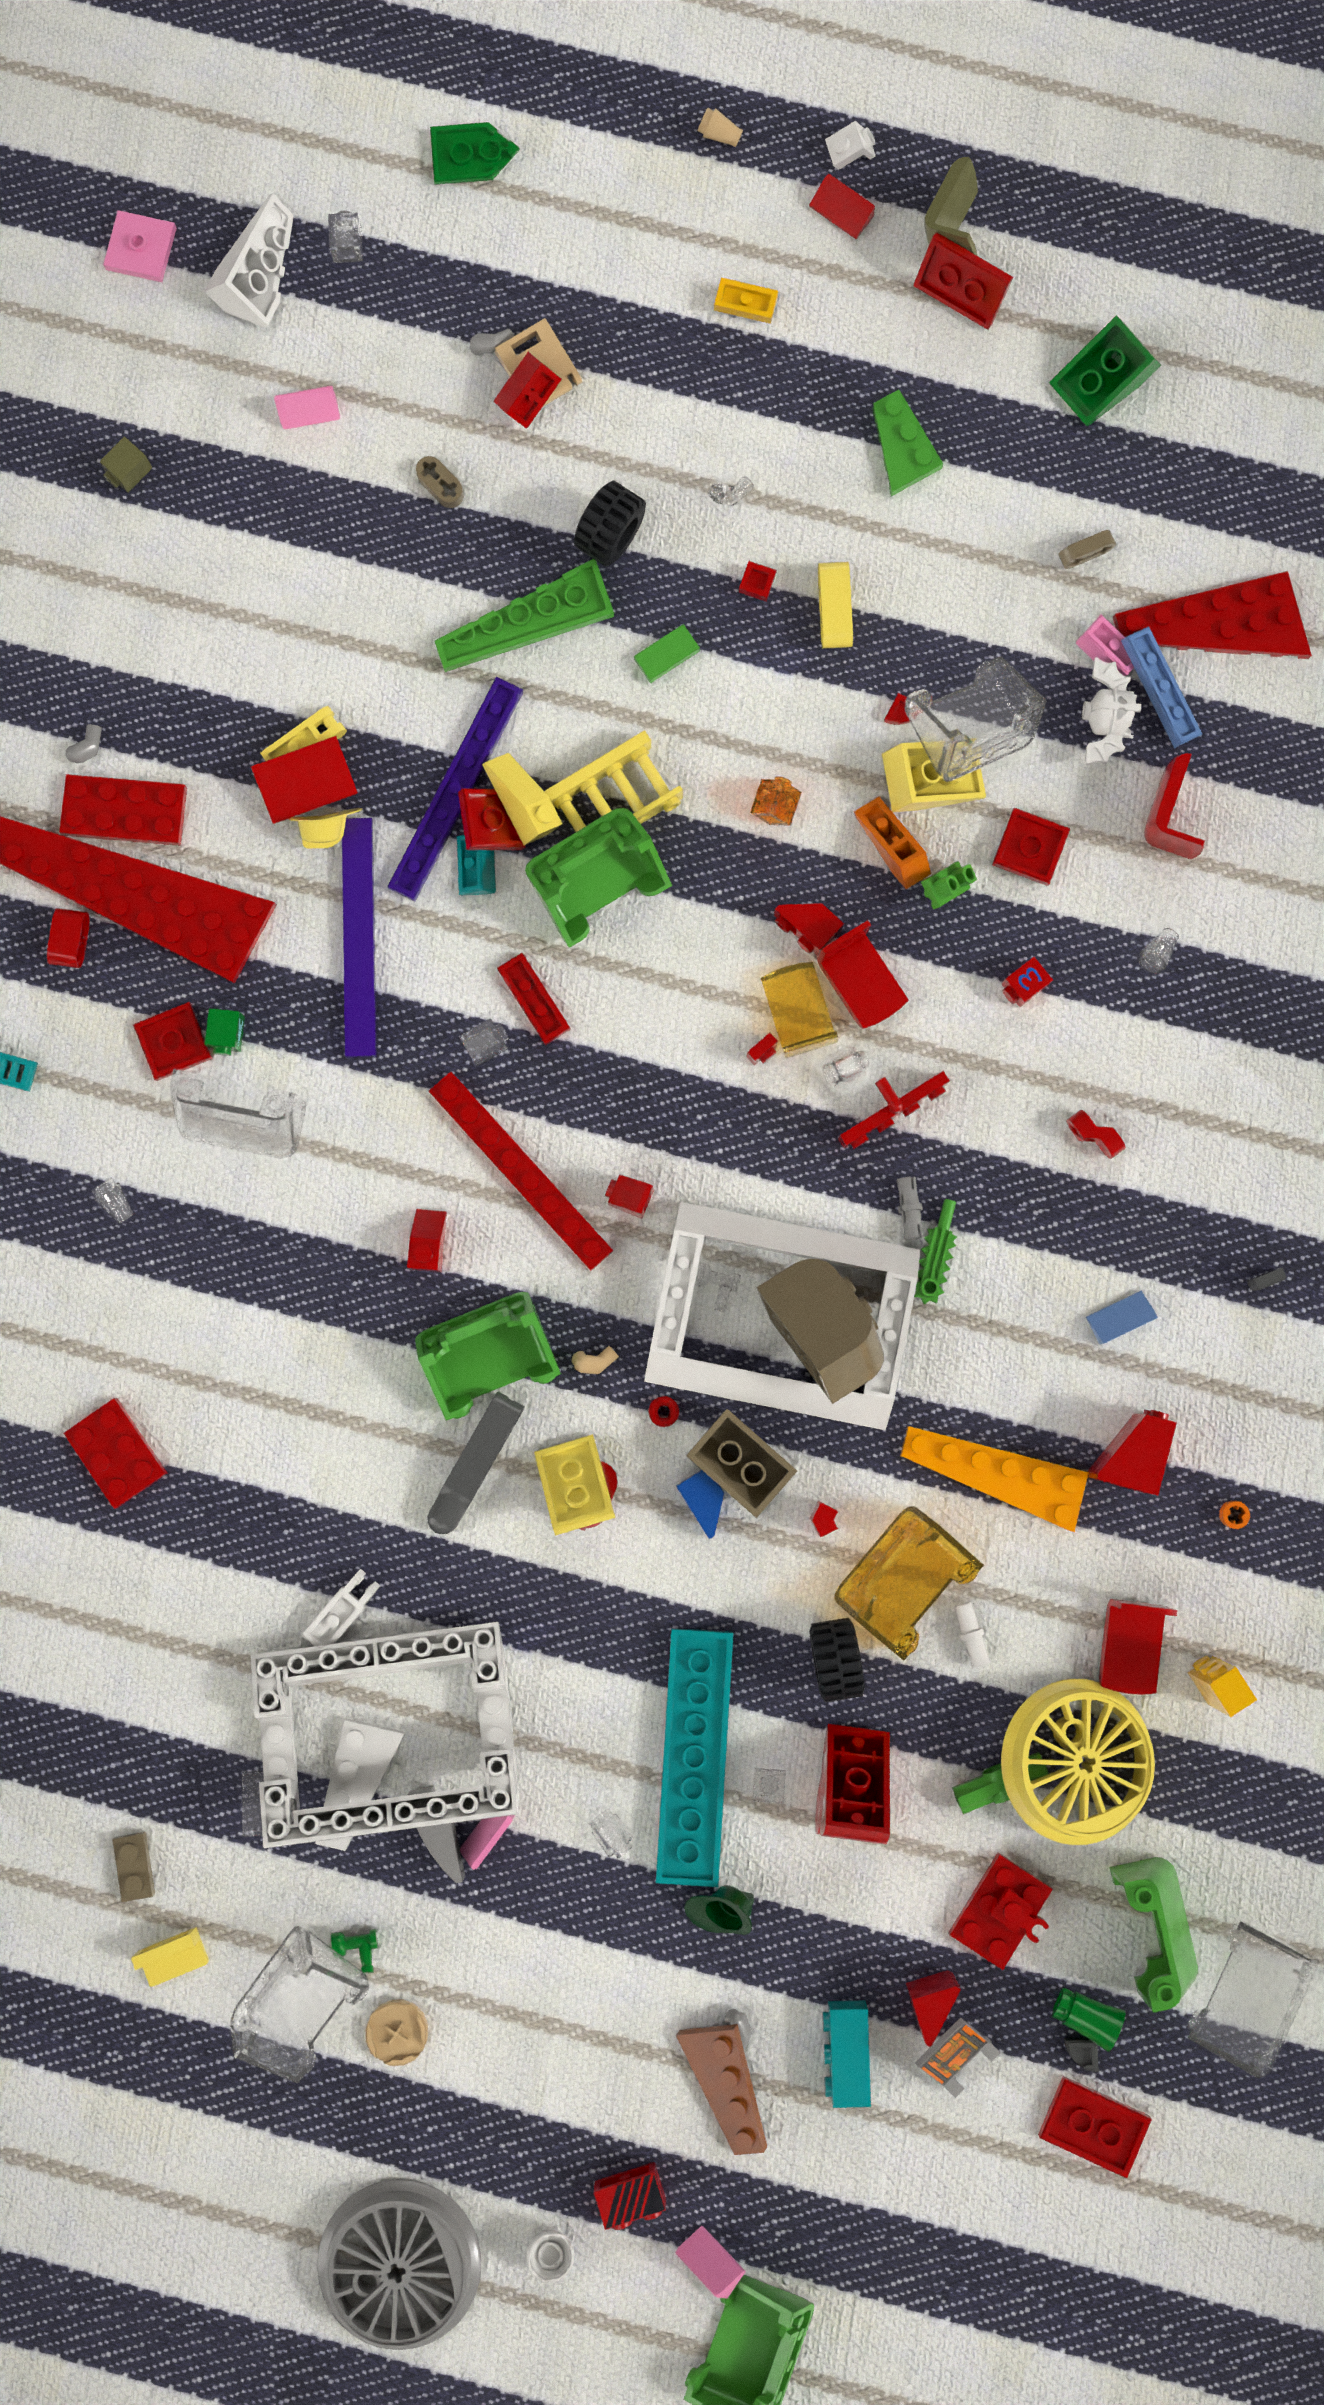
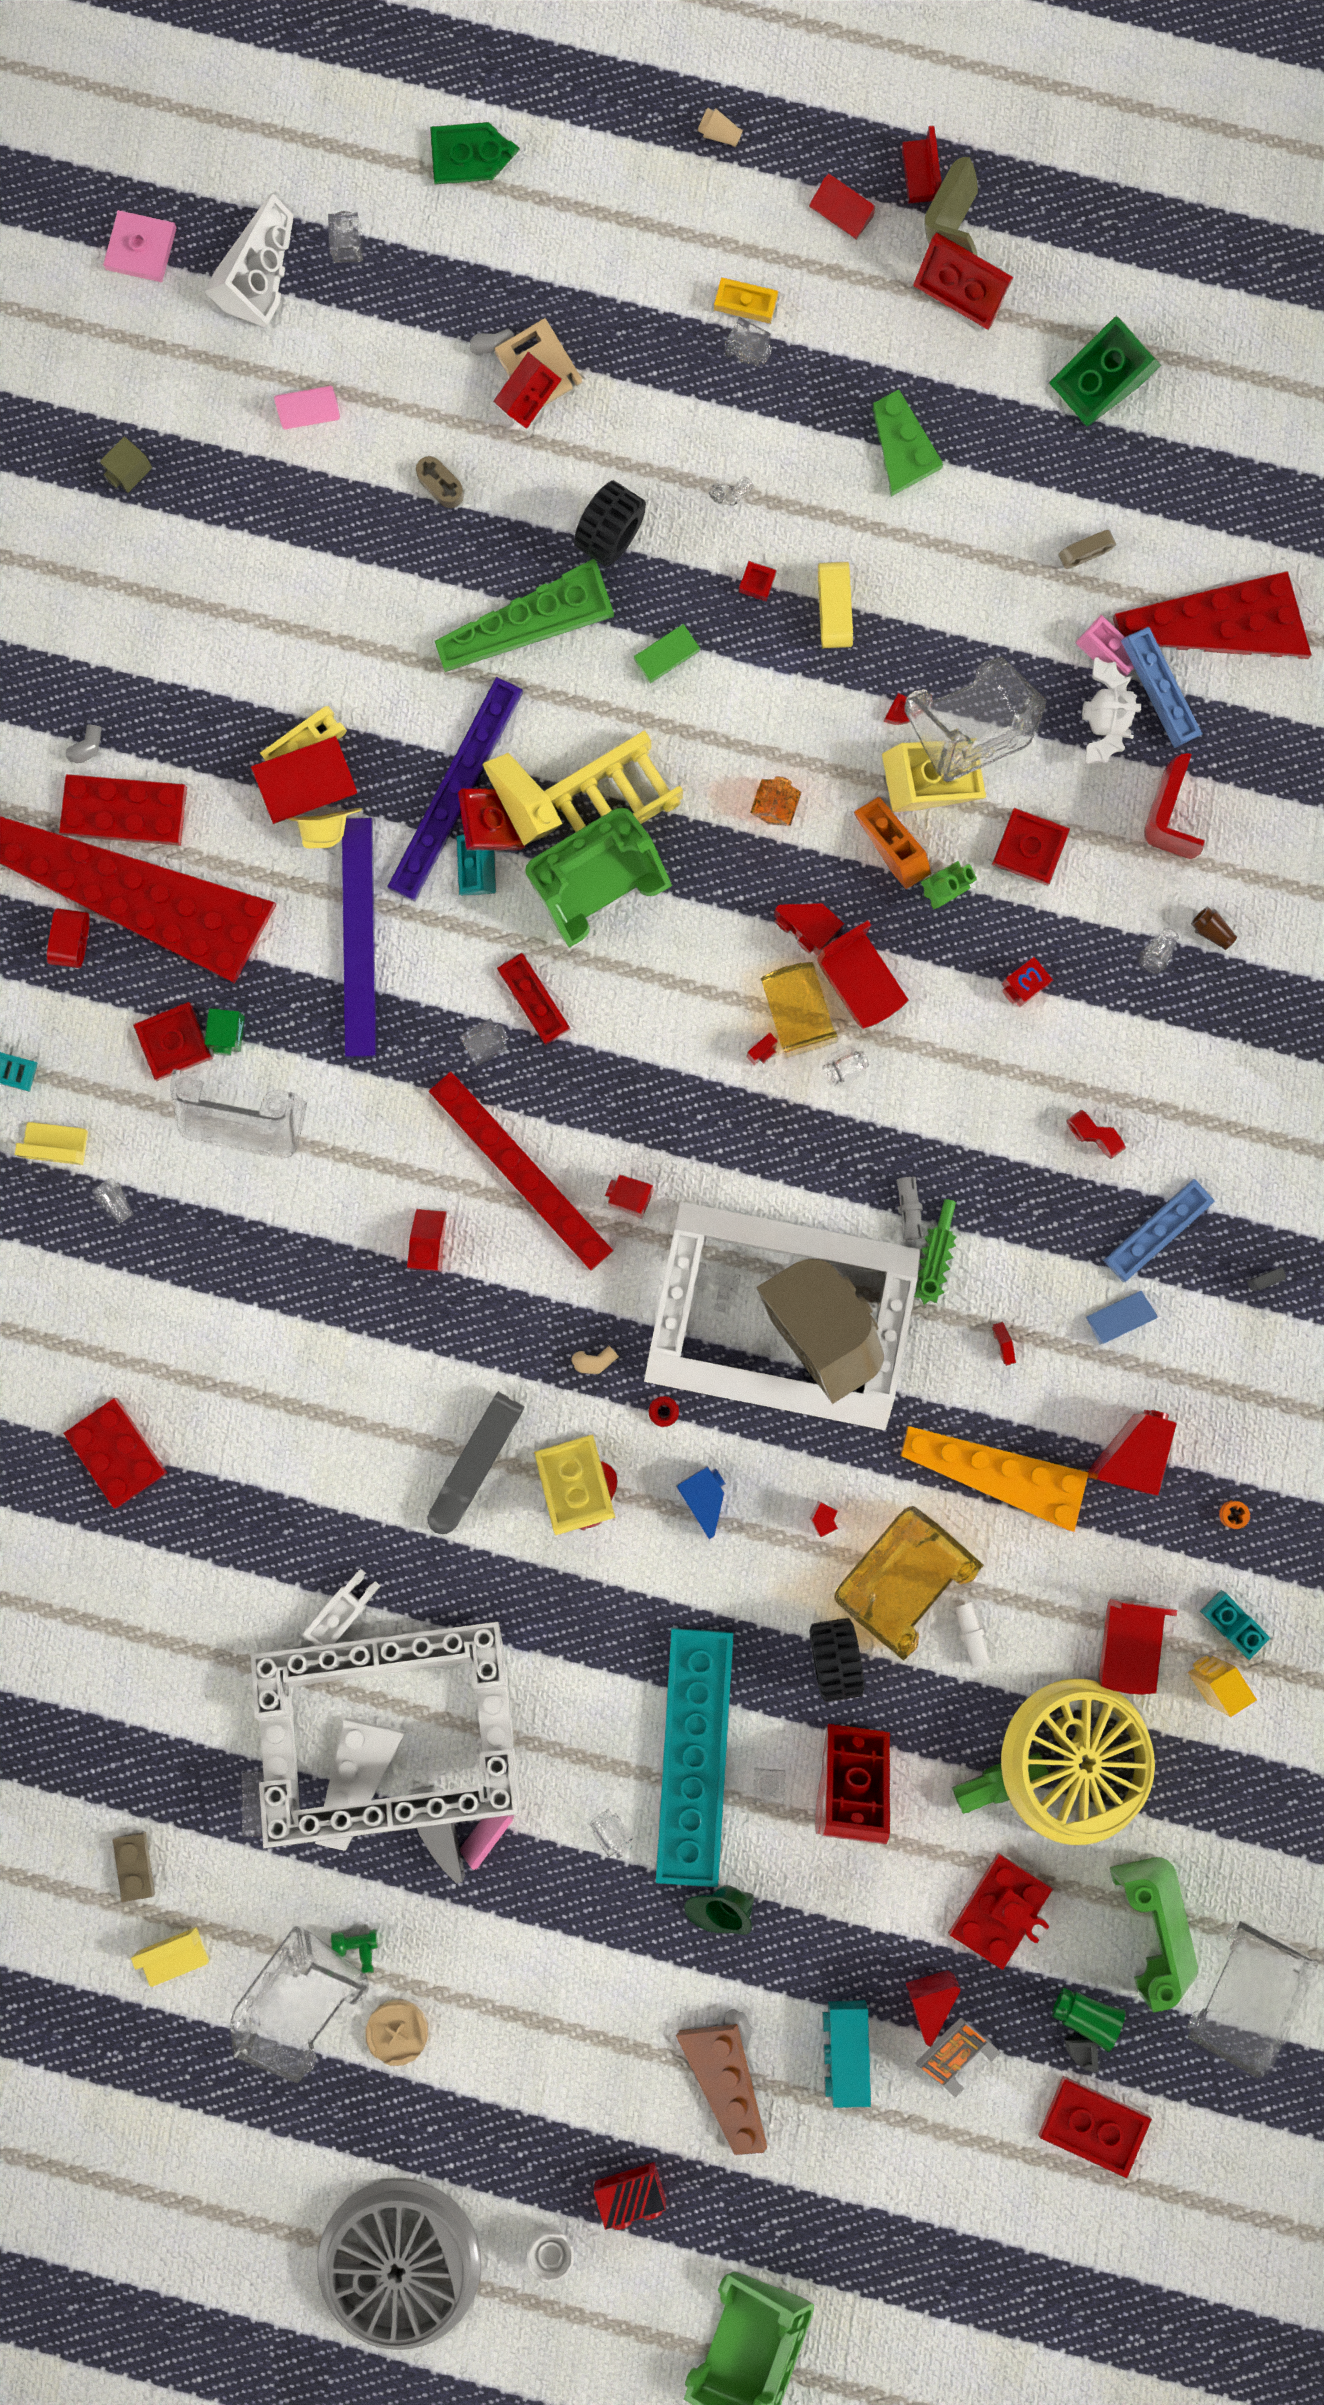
(53, 1143): none -> light yellow panel
(485, 1352): bright green windscreen -> none
(710, 2263): bright pink slope -> none
(741, 1463): dark tan slope -> none
(748, 343): none -> clear brick
(850, 144): white bracket -> none
(906, 1104): red plate -> none
(922, 168): none -> red panel
(1006, 1344): none -> red tile
(1158, 1230): none -> medium blue tile
(1213, 927): none -> reddish brown cone
(1235, 1625): none -> teal slope

